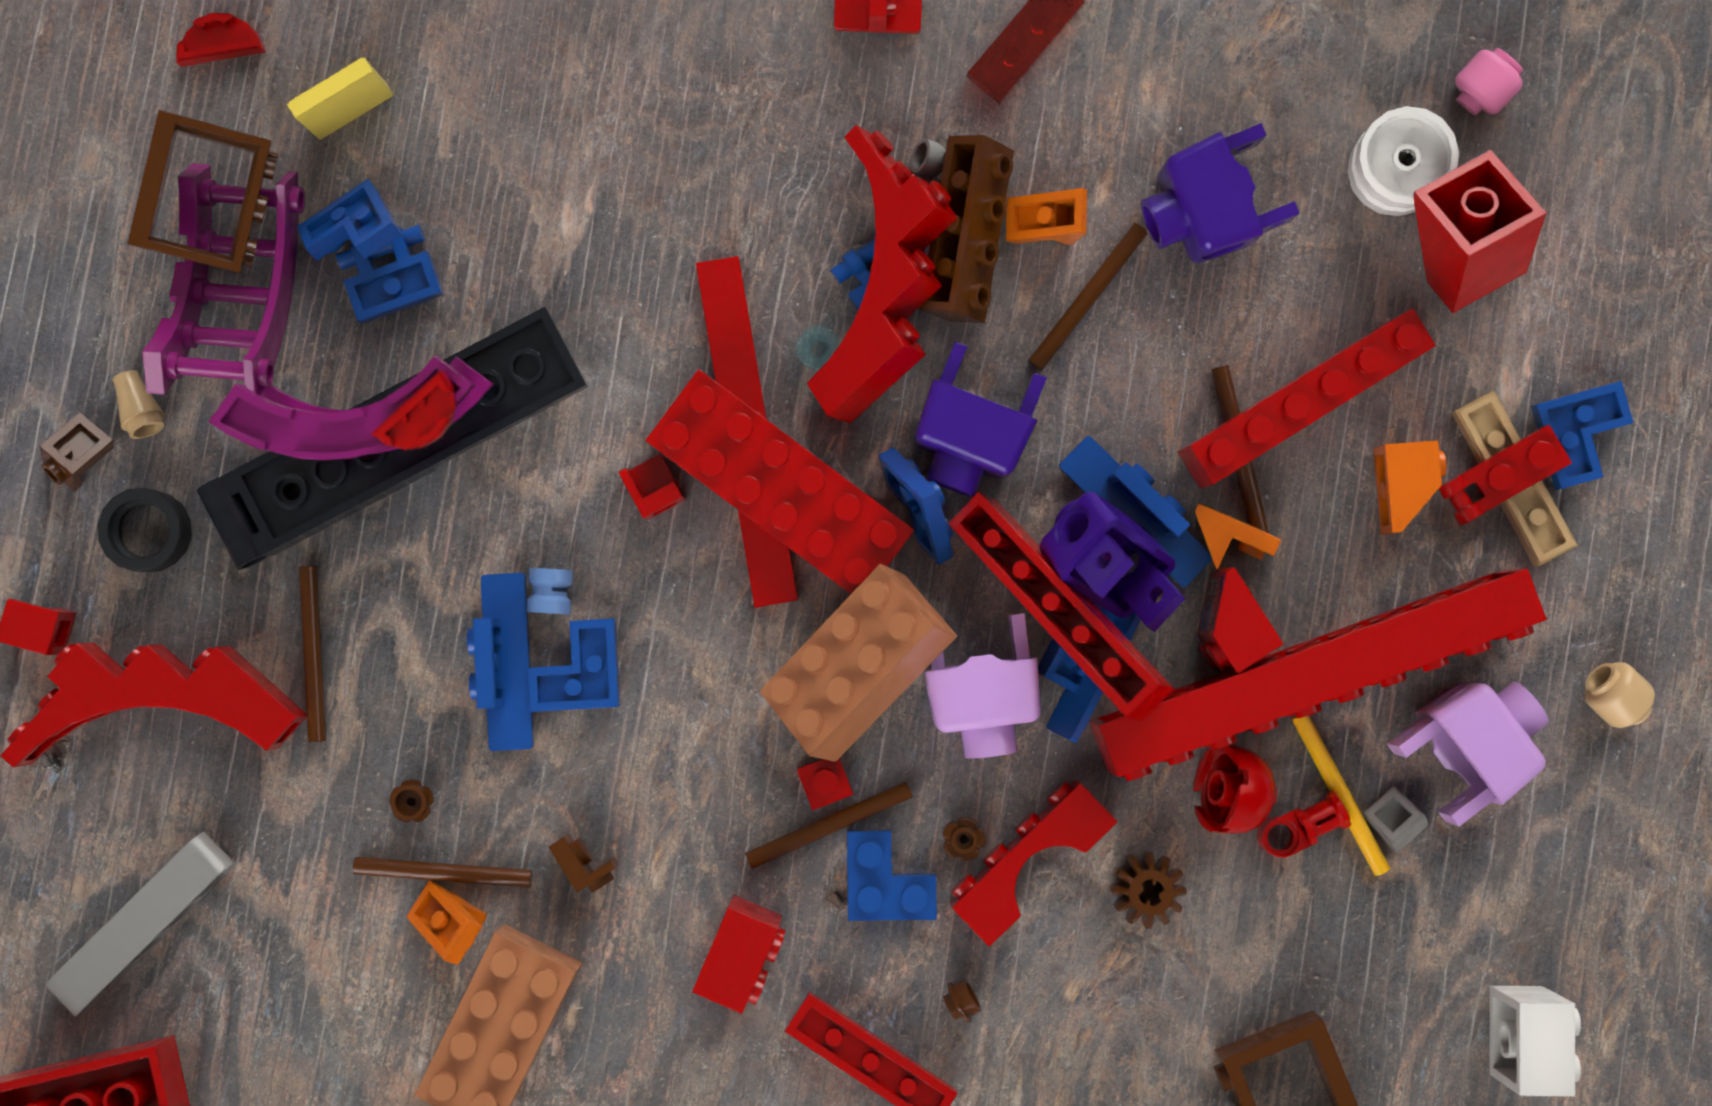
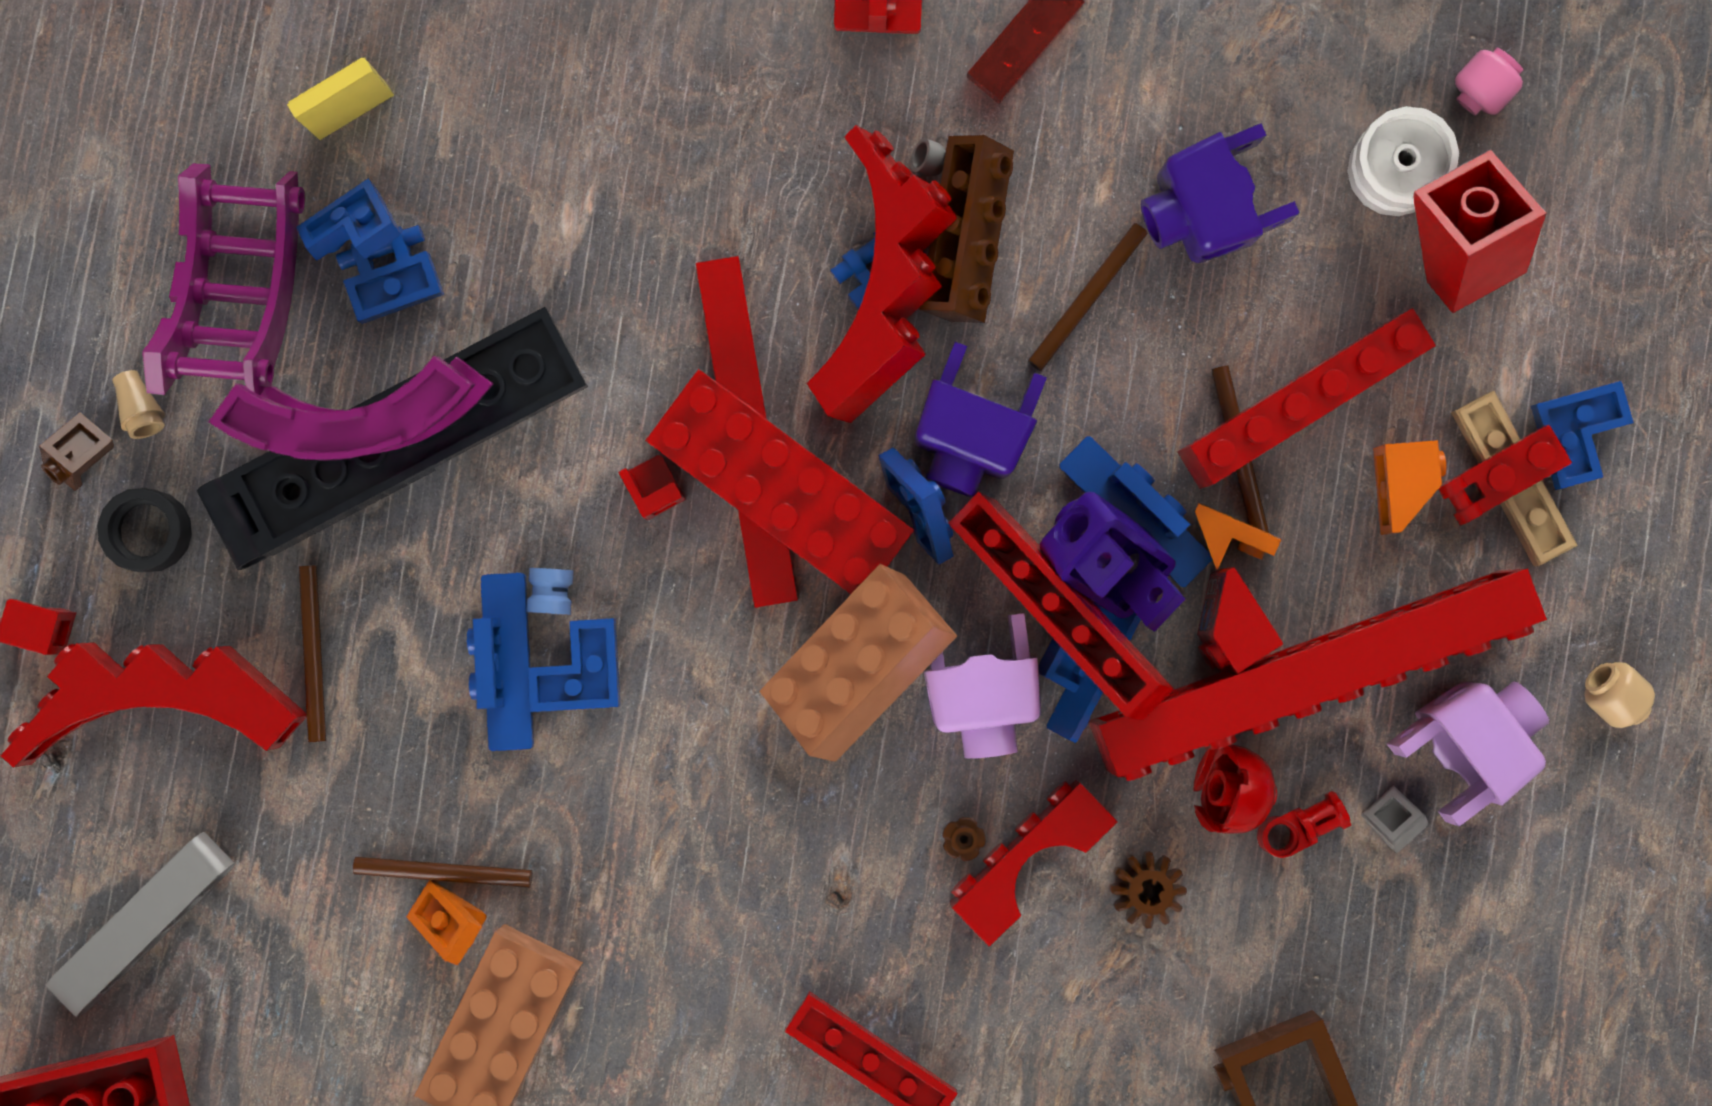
(155, 178): reddish brown window -> none
(217, 38): red tile -> none
(403, 810): reddish brown plate -> none
(421, 417): red tile -> none
(574, 860): reddish brown bracket -> none
(736, 958): red brick -> none
(813, 335): clear light blue plate -> none
(824, 782): red plate -> none
(828, 825): reddish brown bar -> none
(878, 893): blue plate -> none
(962, 1001): reddish brown plate -> none
(1047, 217): orange slope -> none
(1336, 784): yellow bar -> none
(1533, 1040): white brick -> none

